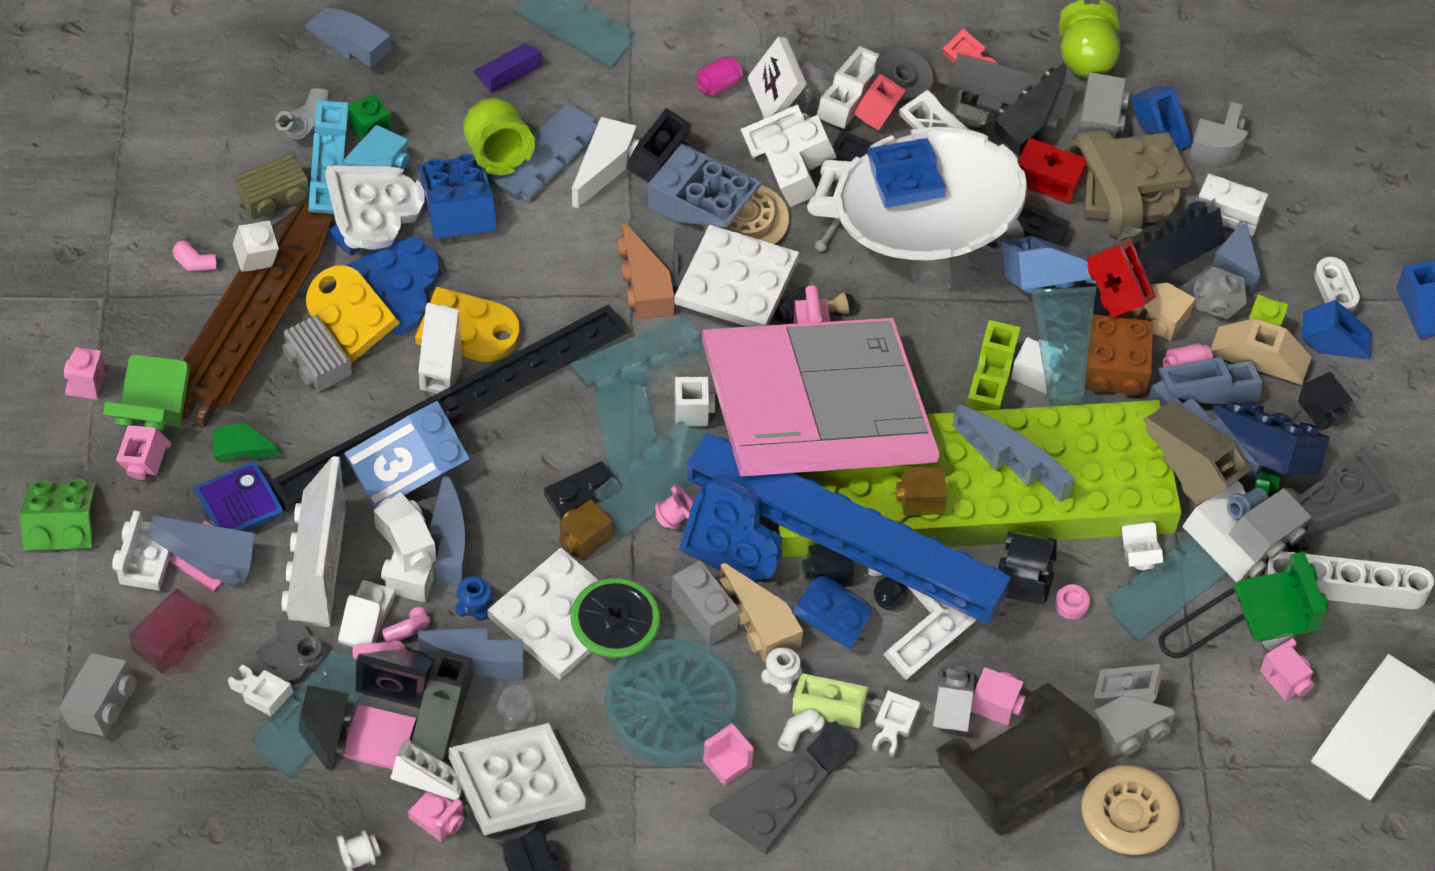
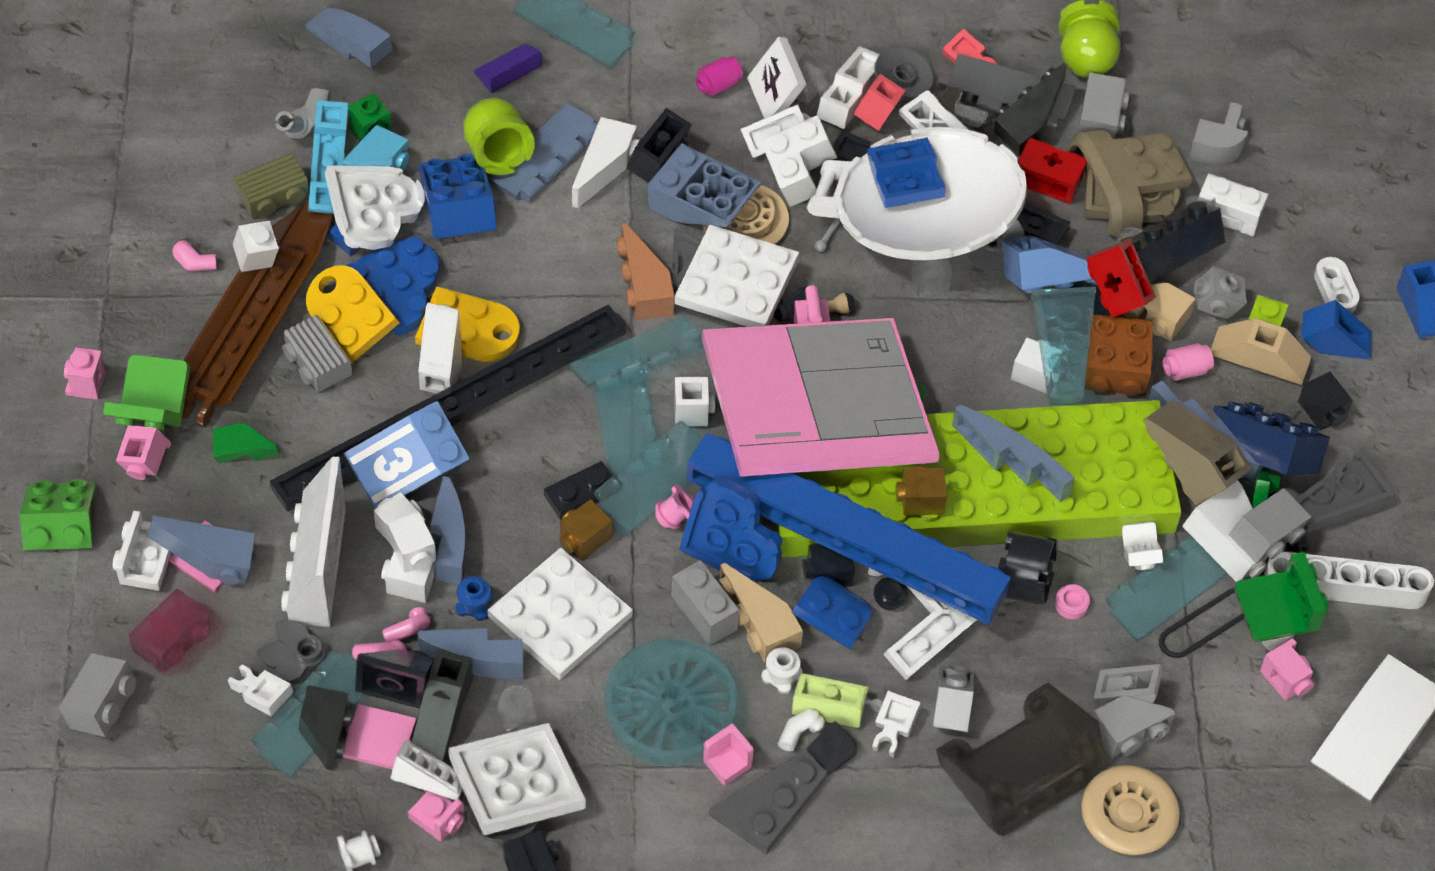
(238, 499): dark purple slope -> none
(365, 614): white slope -> none
(618, 636): black wheel -> none
(993, 366): lime arch -> none
(998, 696): bright pink brick -> none
(1161, 112): blue slope -> none
(1213, 381): sand blue slope -> none
(1239, 257): sand blue slope -> none
(1242, 503): sand blue pin -> none

